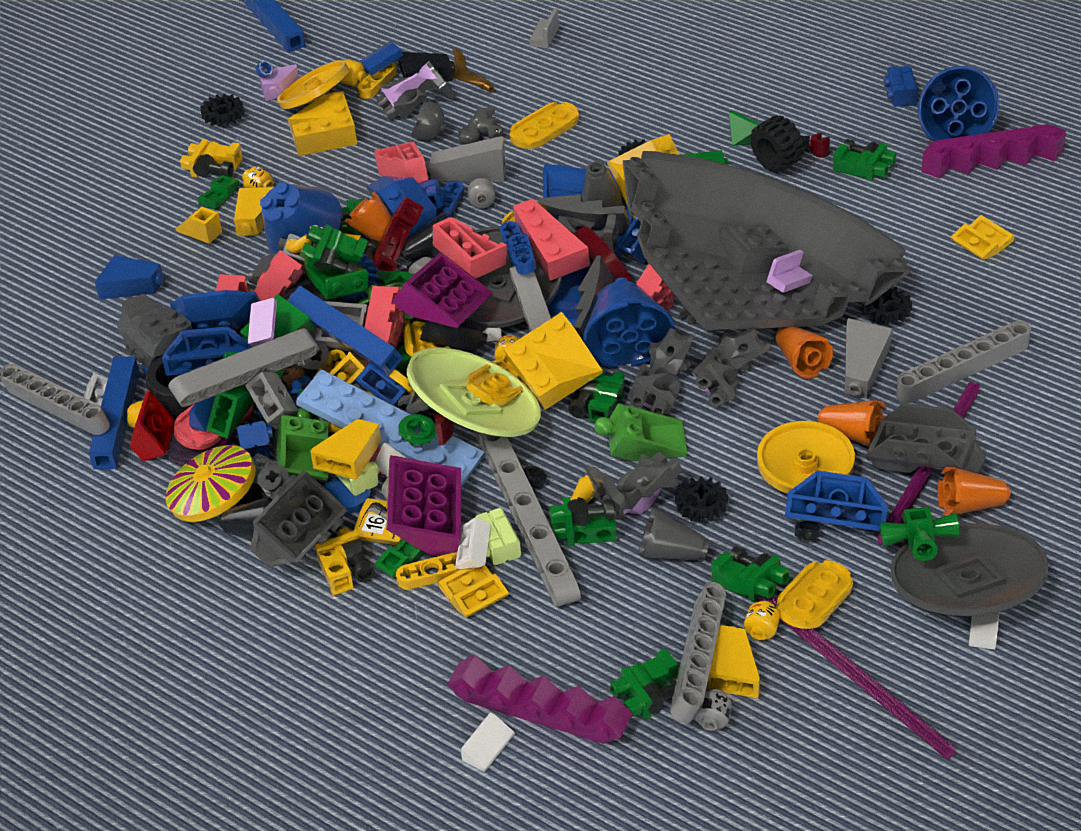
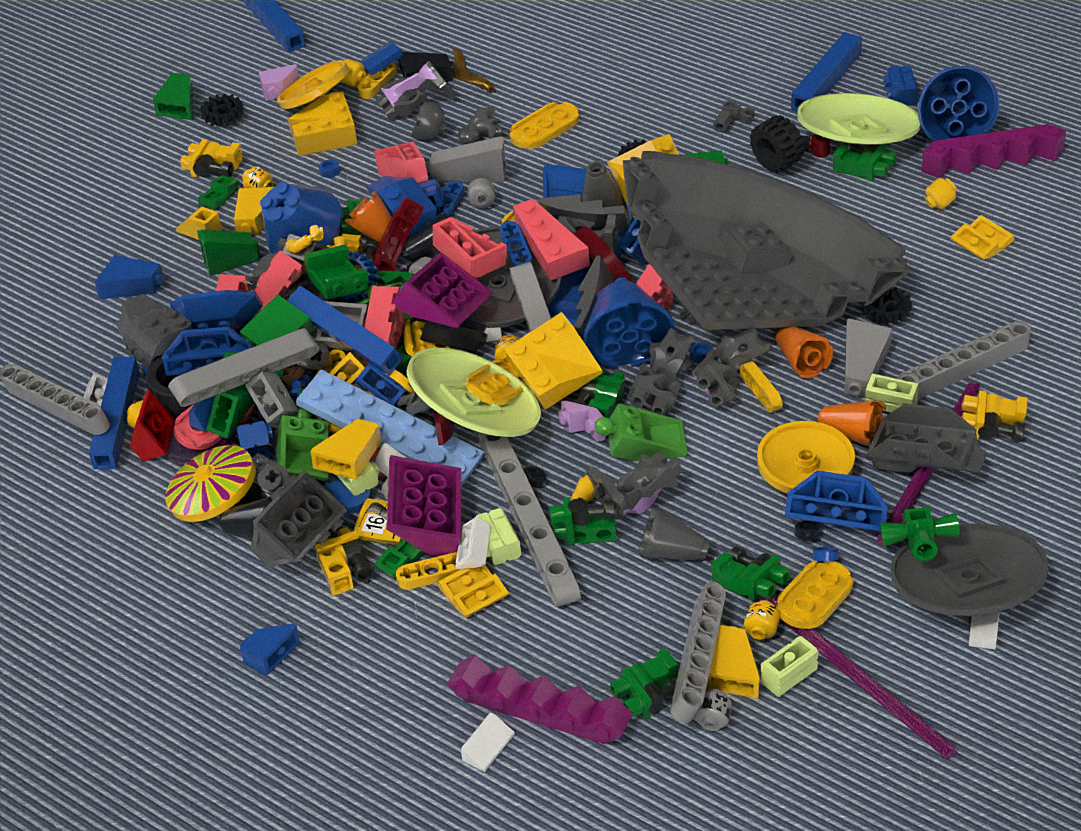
(175, 97): none -> green slope
(227, 250): none -> green slope
(262, 322): lavender panel -> none
(264, 65): blue hinge -> none
(269, 646): none -> blue slope
(329, 168): none -> blue tile
(330, 246): green hips -> none
(410, 424): green gear -> none
(522, 253): blue beam -> none
(545, 31): light grey panel -> none
(579, 418): none -> lavender slope
(698, 352): none -> blue tile
(712, 495): black gear -> none
(731, 111): none -> dark grey bar
(740, 128): green slope -> none
(761, 387): none -> yellow beam
(787, 274): lavender panel -> none
(789, 666): none -> yellowish green brick
(825, 554): none -> blue tile
(828, 69): none -> blue brick
(858, 118): none -> yellowish green dish
(891, 391): none -> yellowish green brick
(940, 193): none -> yellow head
(969, 491): orange cone -> none
(995, 415): none -> yellow hips

